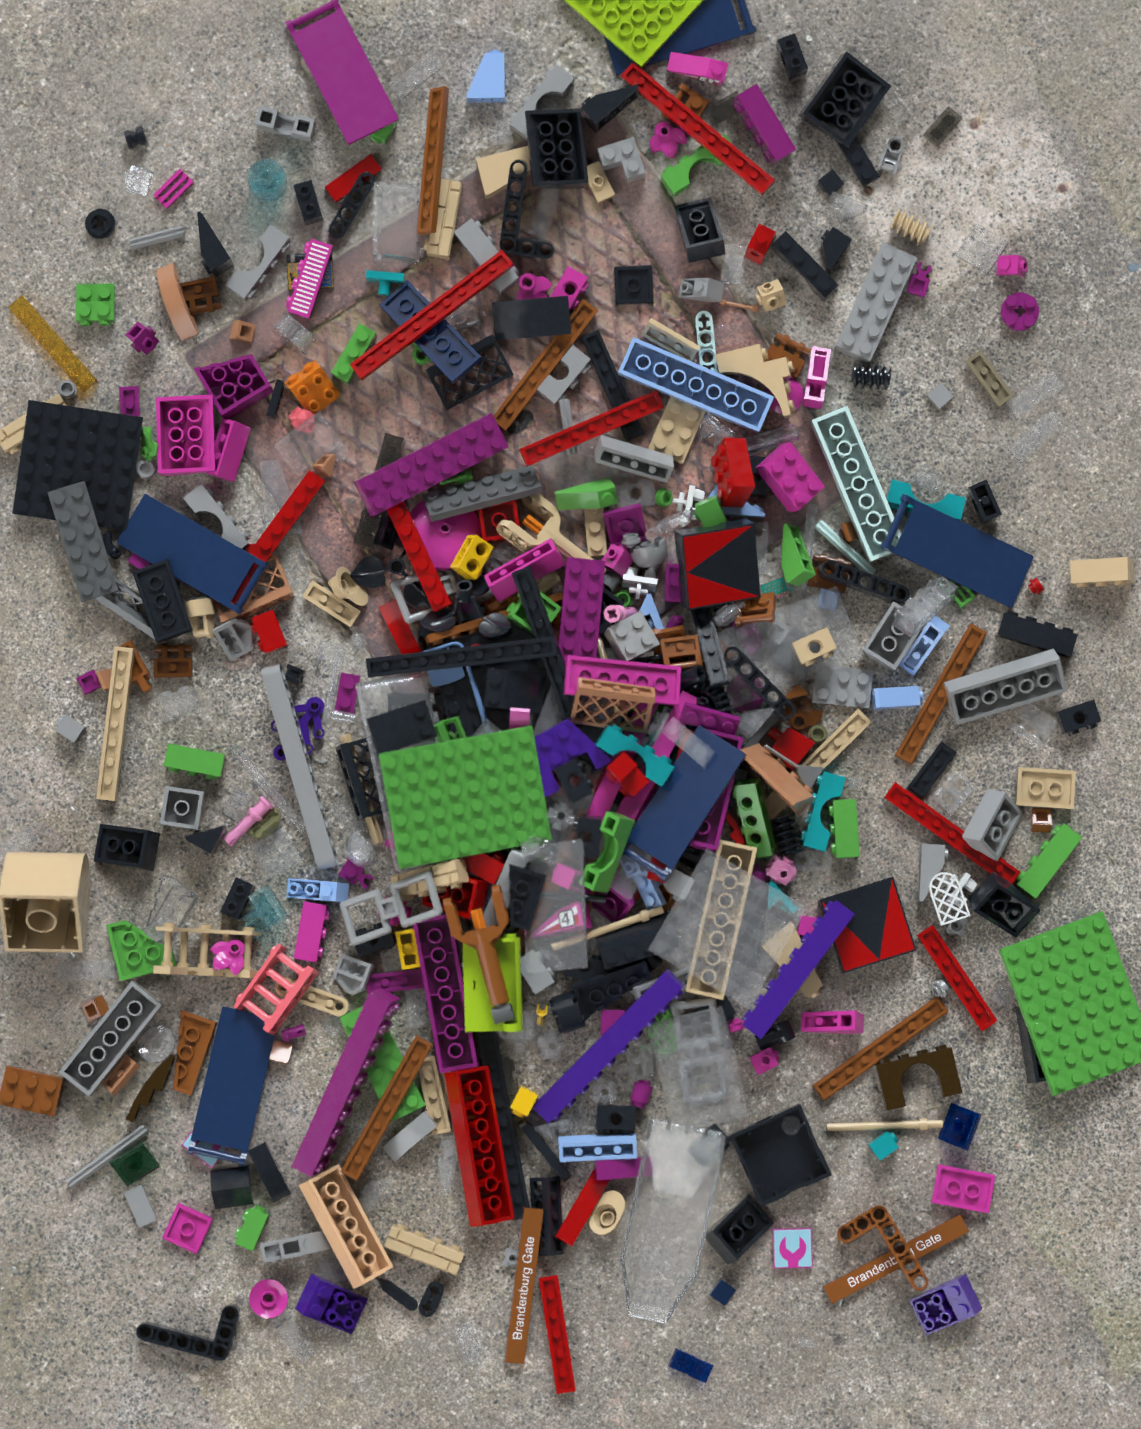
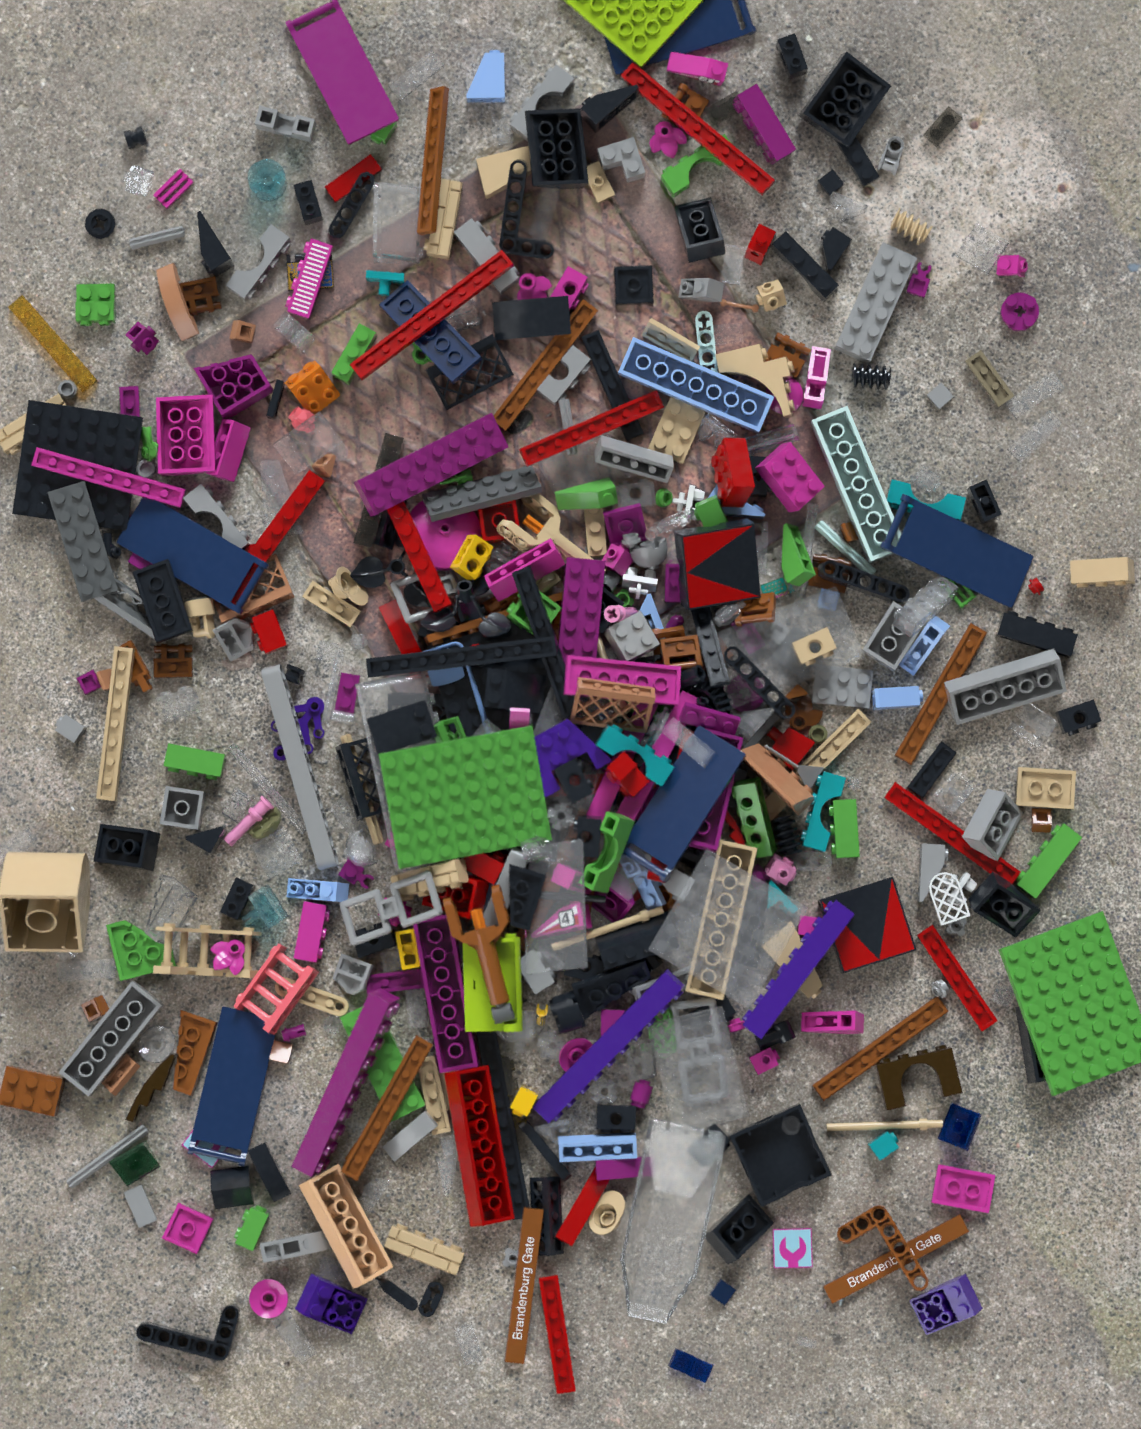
(108, 477): none -> dark pink tile
(567, 1055): none -> dark pink dish

